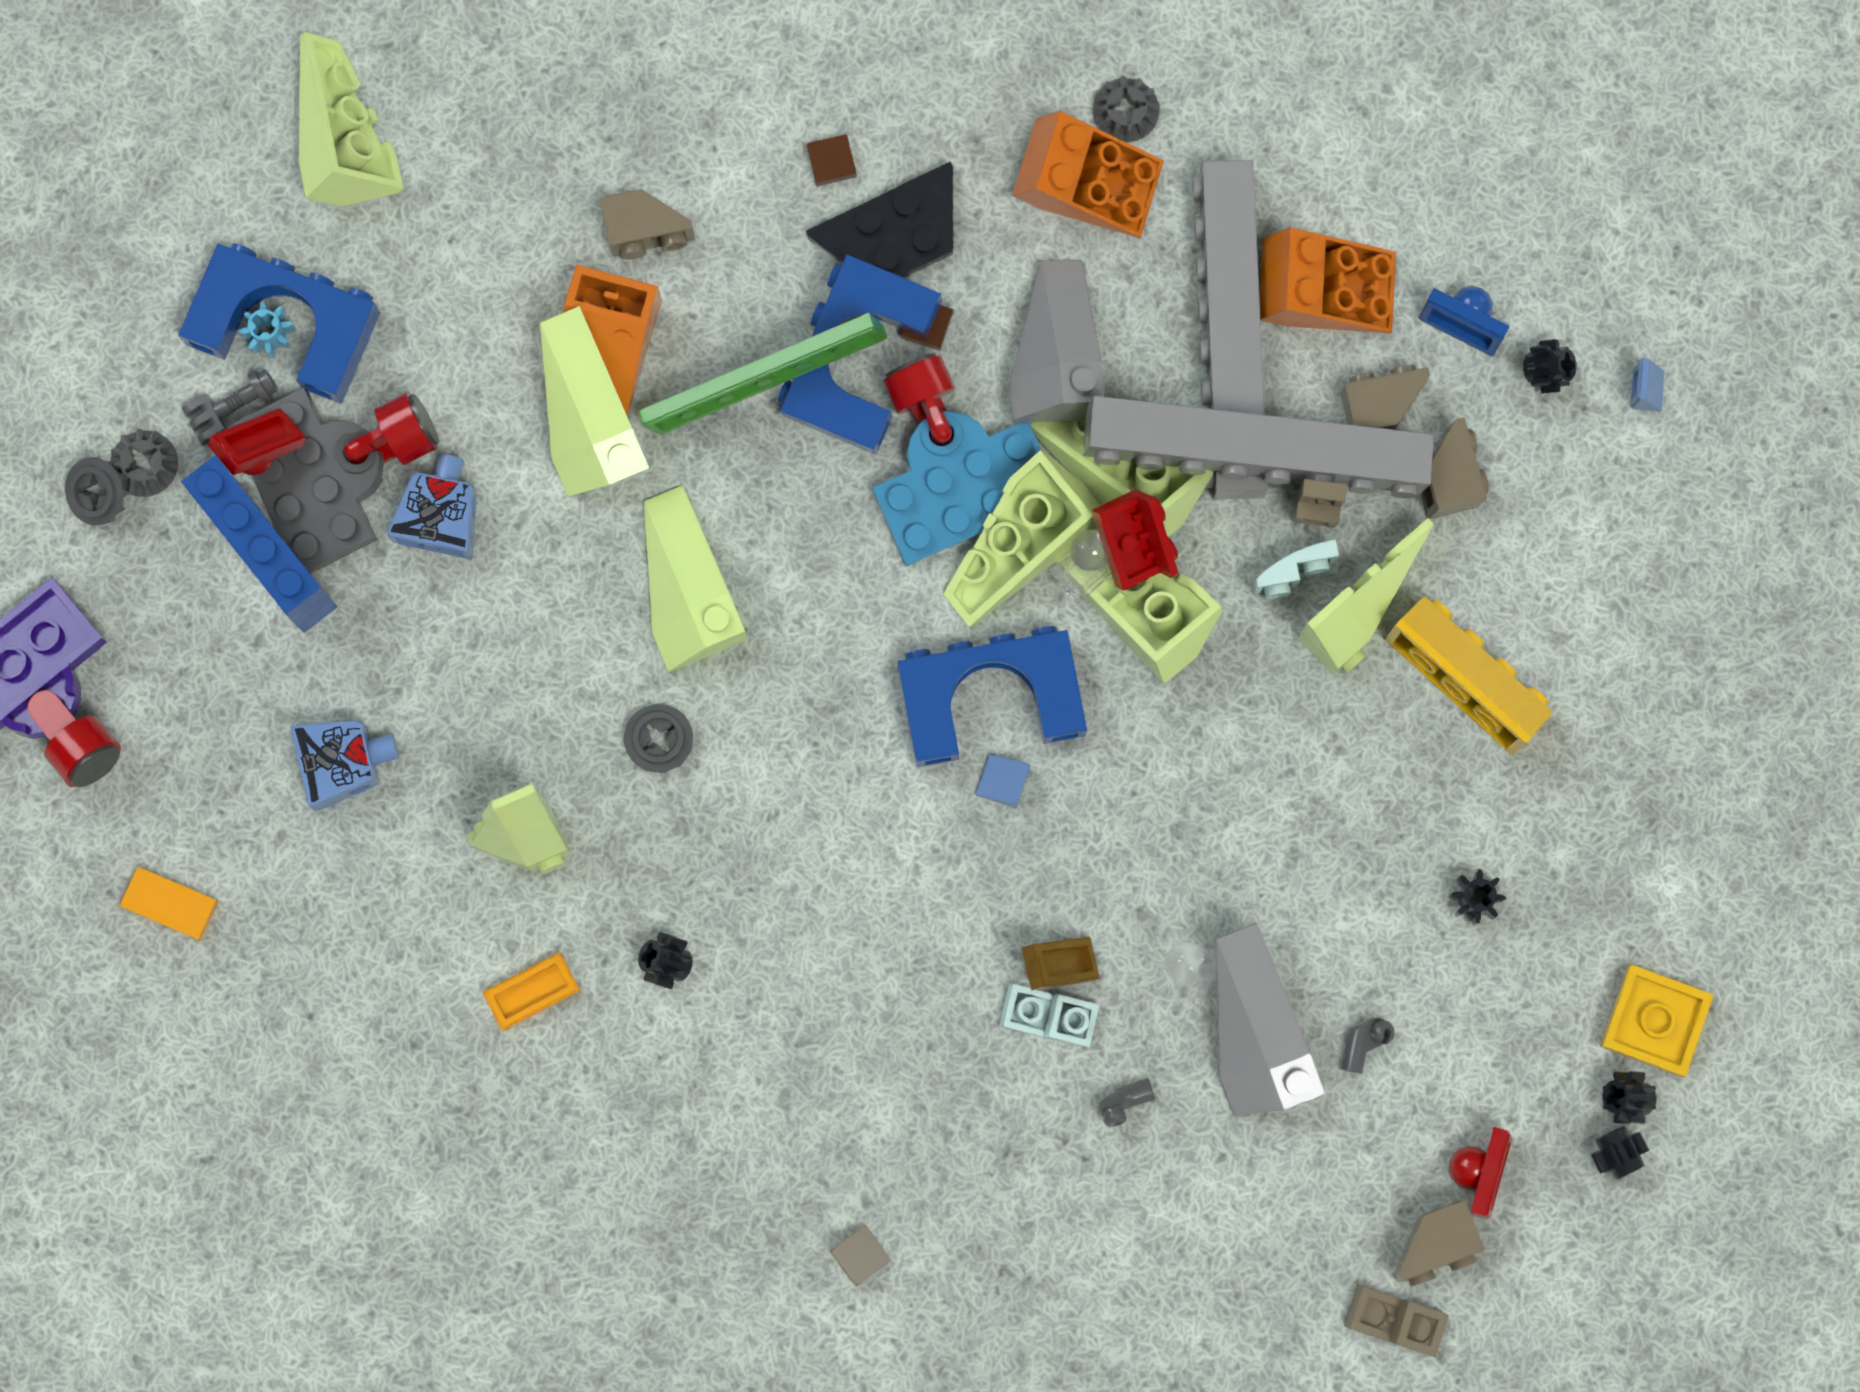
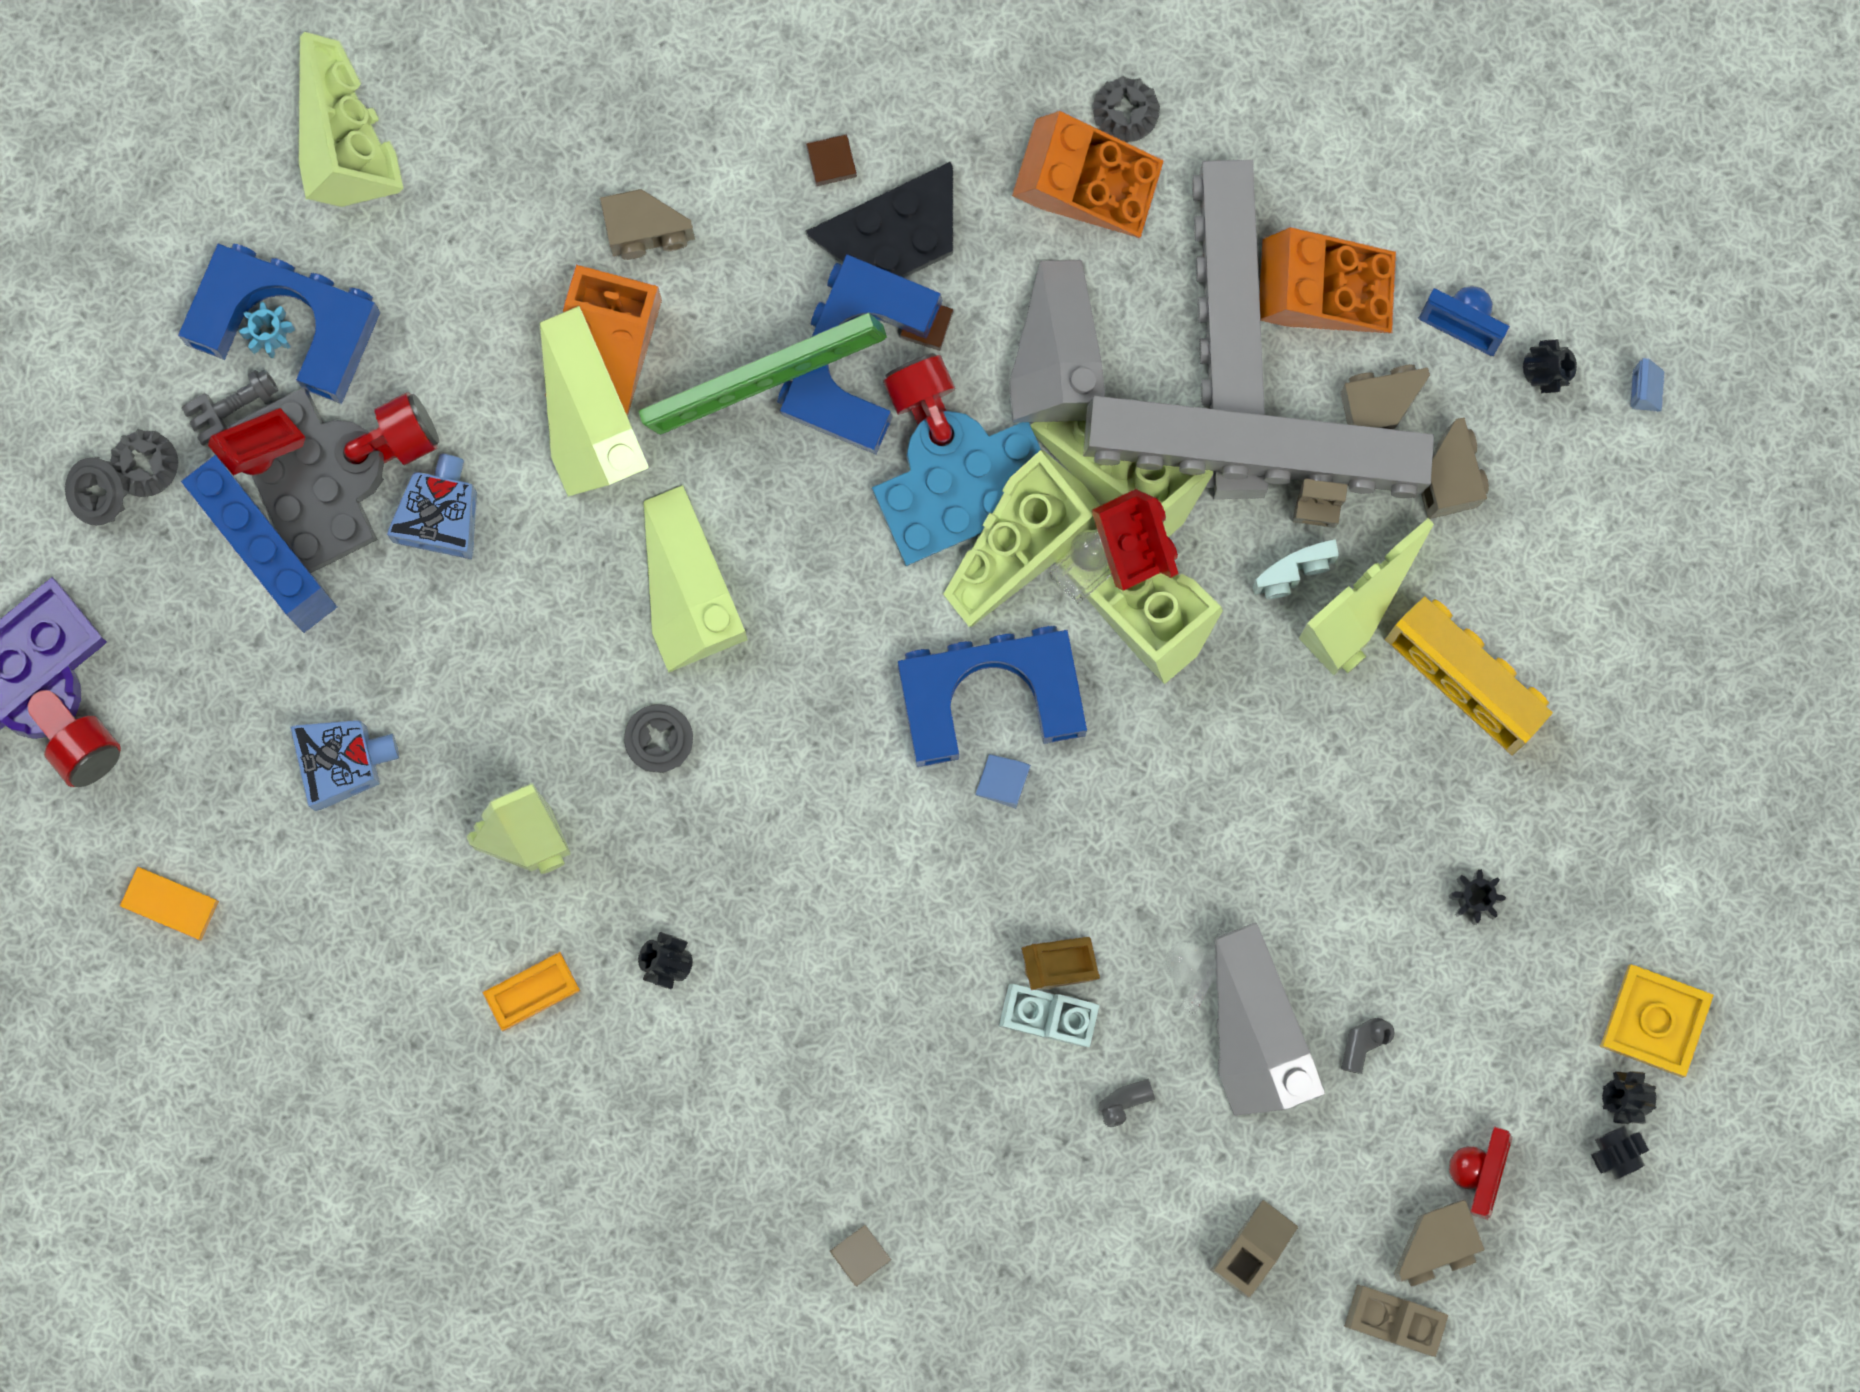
(1254, 1249): none -> dark tan slope

